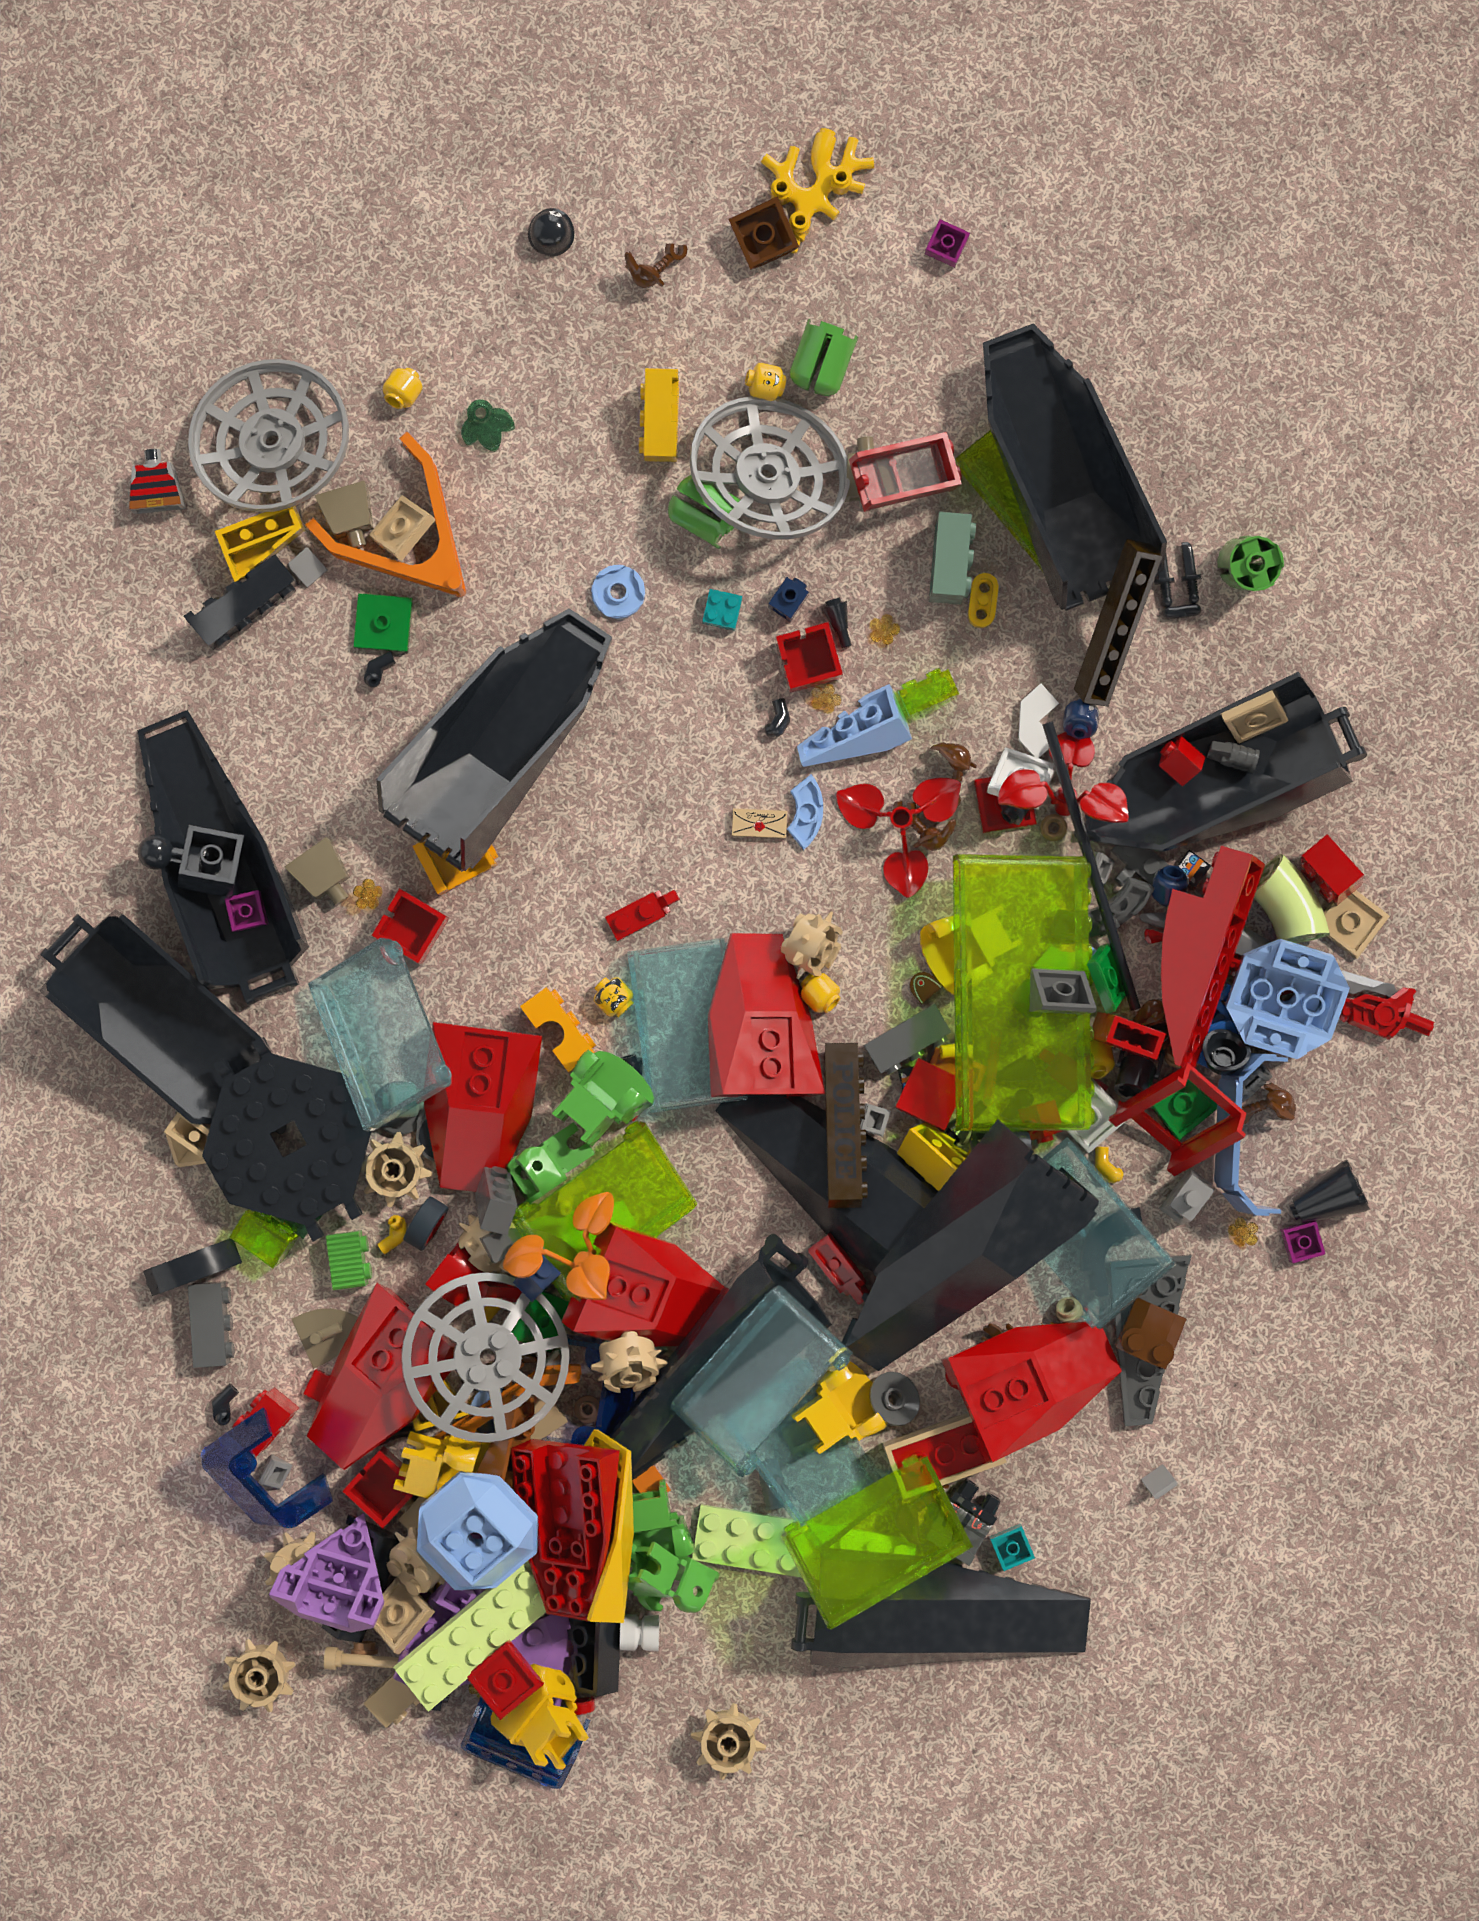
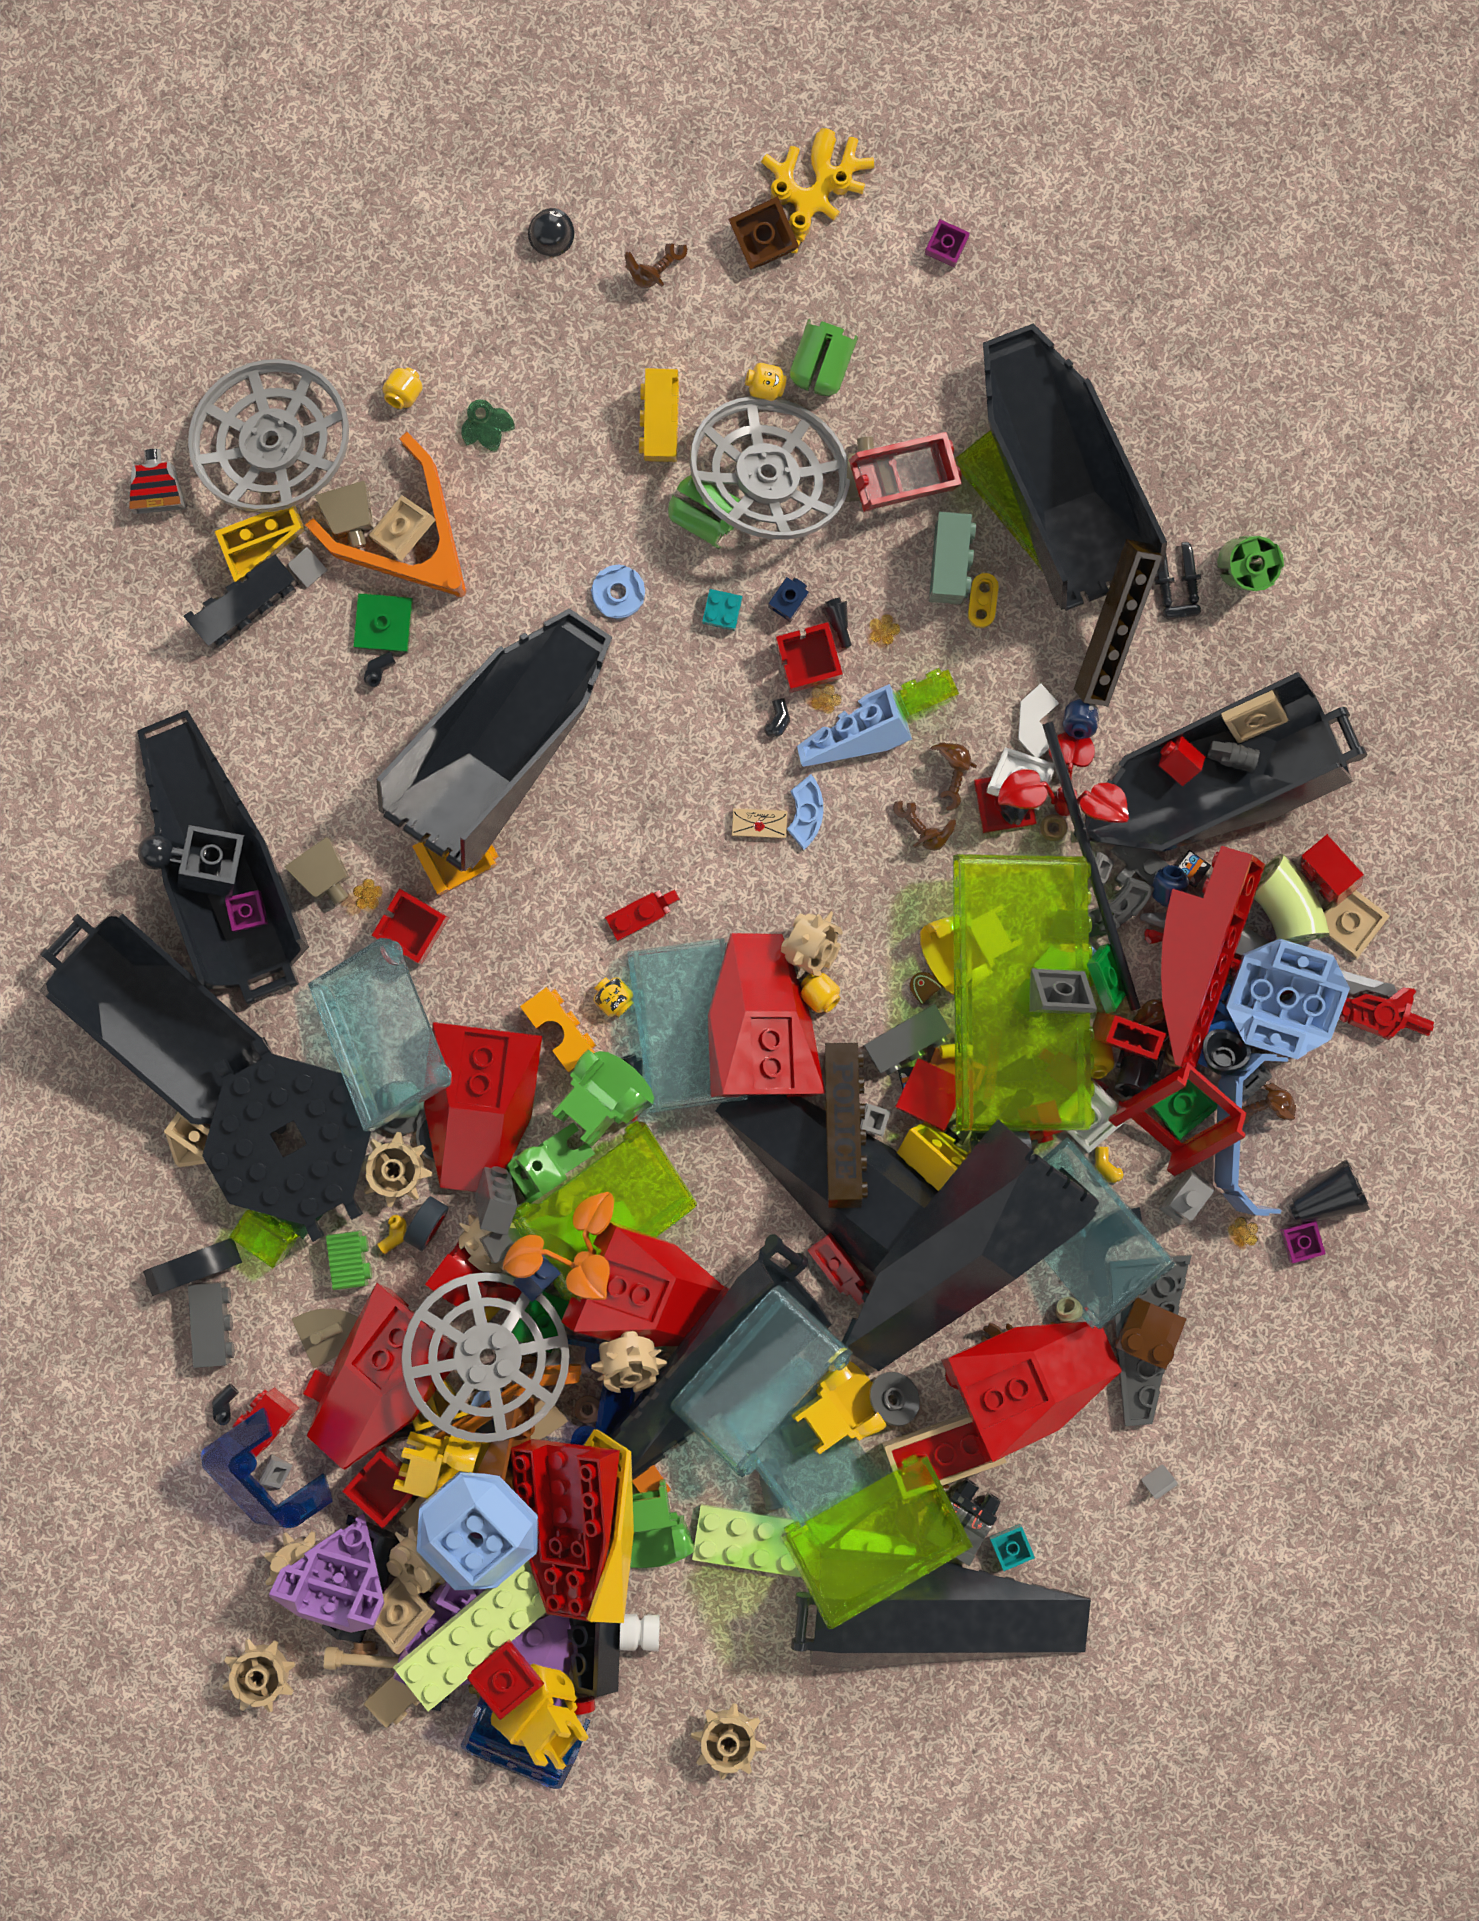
(657, 1569): bright green piece -> none
(936, 799): red plant -> none

